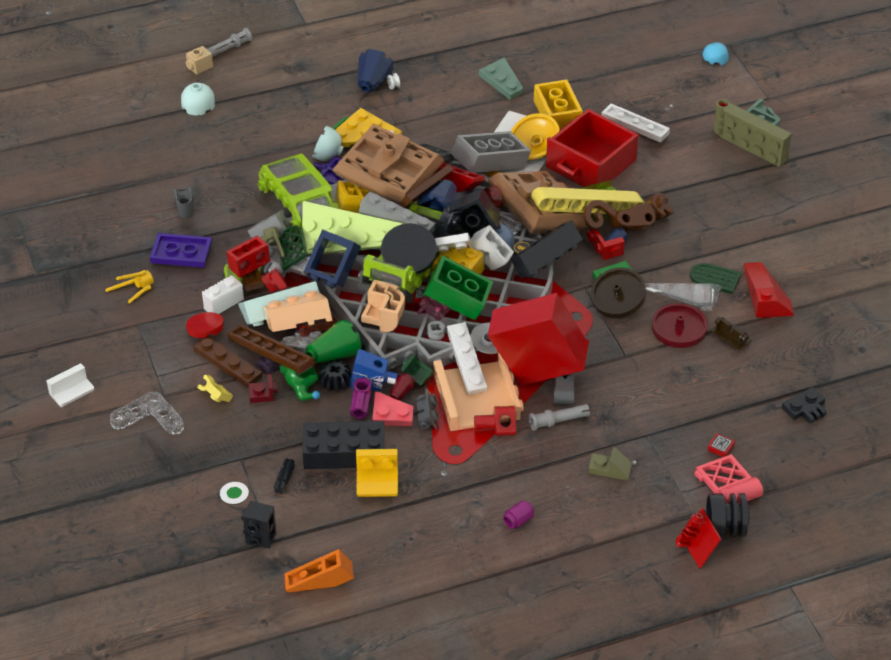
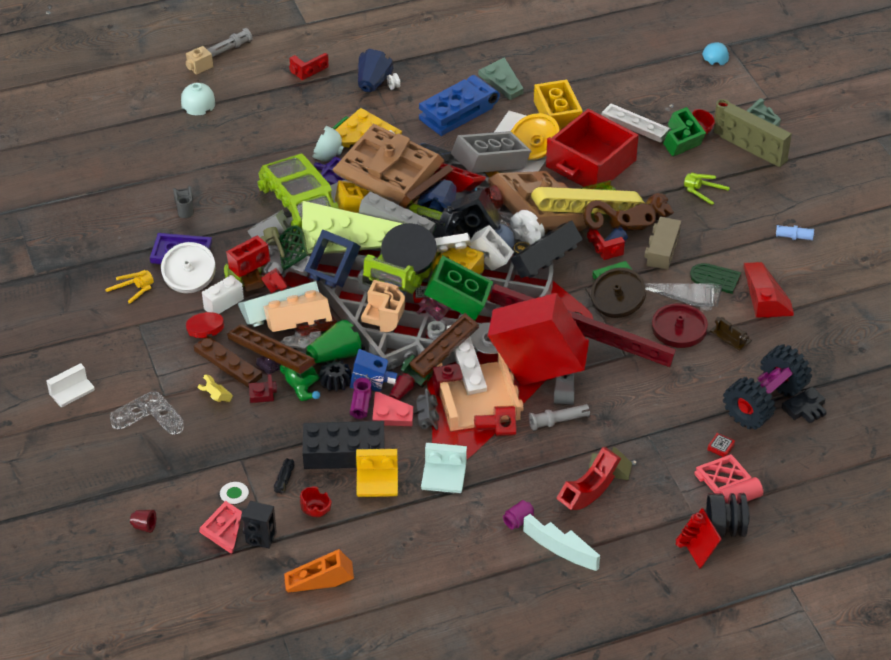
(144, 520): none -> dark red hat
(188, 267): none -> white piece
(223, 526): none -> coral wing
(307, 69): none -> red bracket
(314, 503): none -> red hair
(444, 345): none -> reddish brown tile
(444, 467): none -> light aqua bracket
(445, 374): none -> dark red bracket
(458, 105): none -> blue hinge
(526, 227): none -> white plate
(565, 545): none -> light aqua slope
(591, 486): none -> red arch
(598, 330): none -> dark red plate
(663, 243): none -> dark tan brick
(684, 133): none -> green brick
(694, 181): none -> lime plant
(705, 119): none -> red hair
(751, 401): none -> black plate
(795, 232): none -> light blue pin

